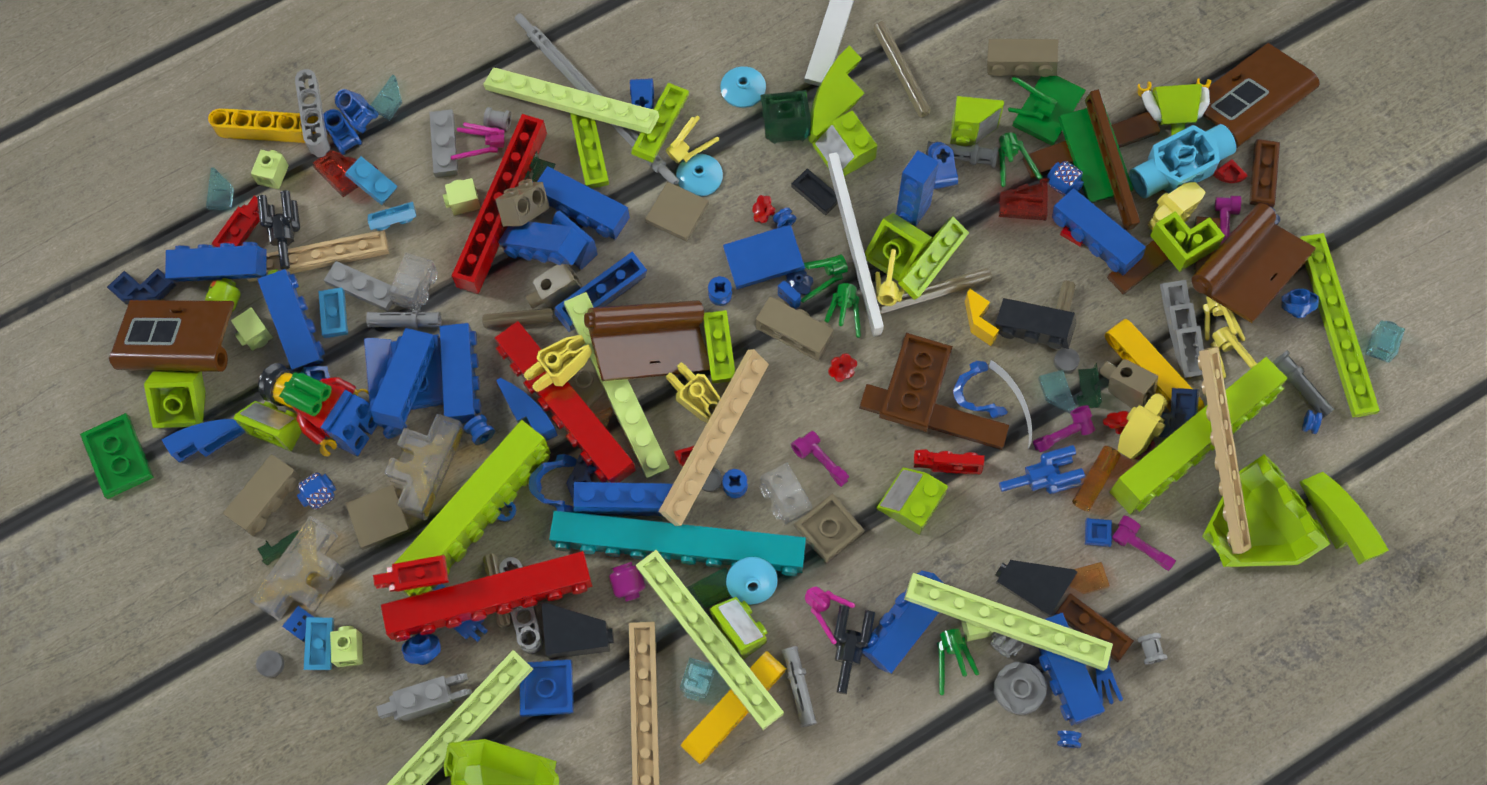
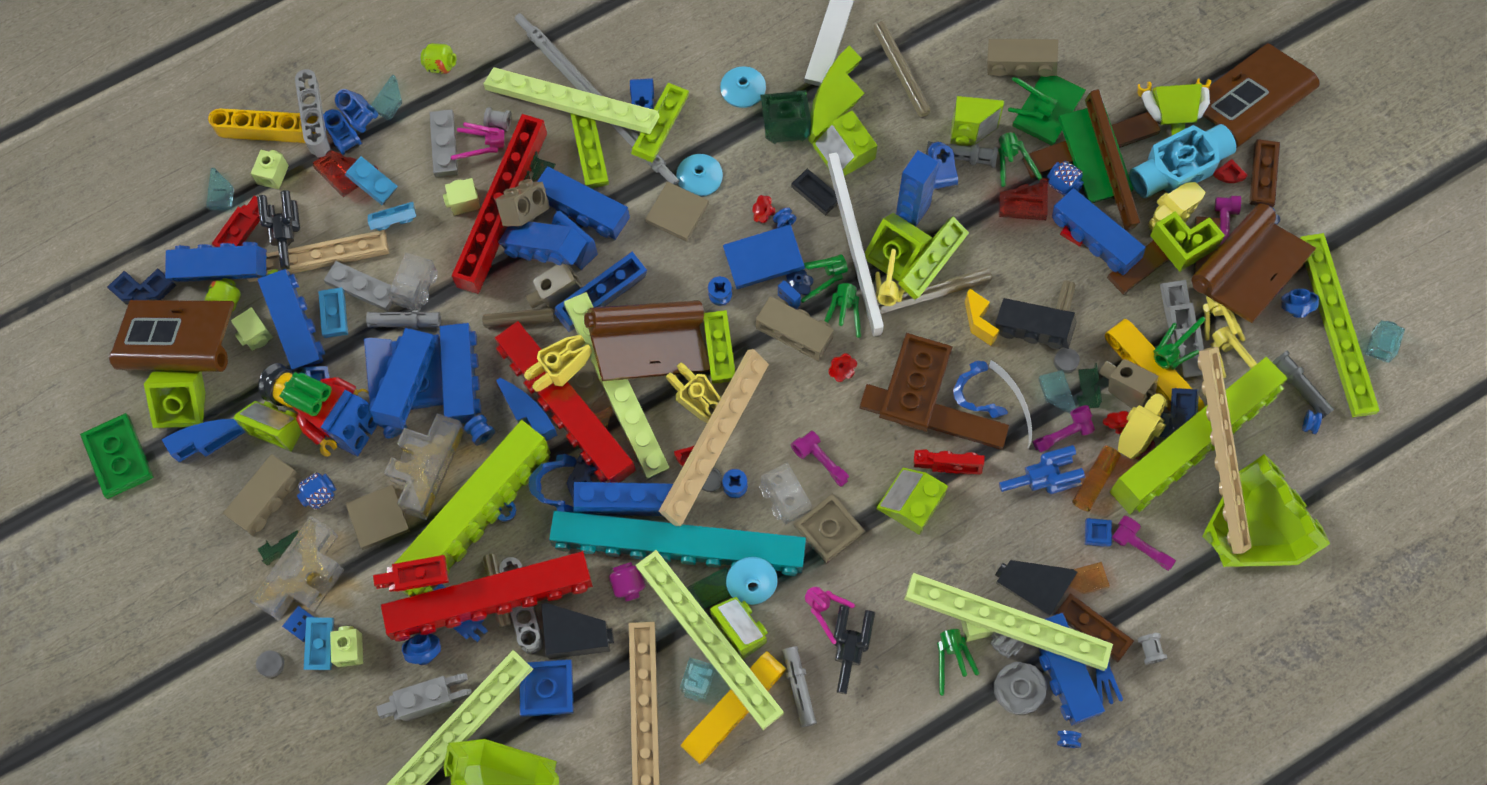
(438, 58): none -> lime head
(679, 149): light yellow plant -> none
(899, 631): blue brick -> none
(1168, 354): none -> green plant
(1343, 518): lime slope -> none

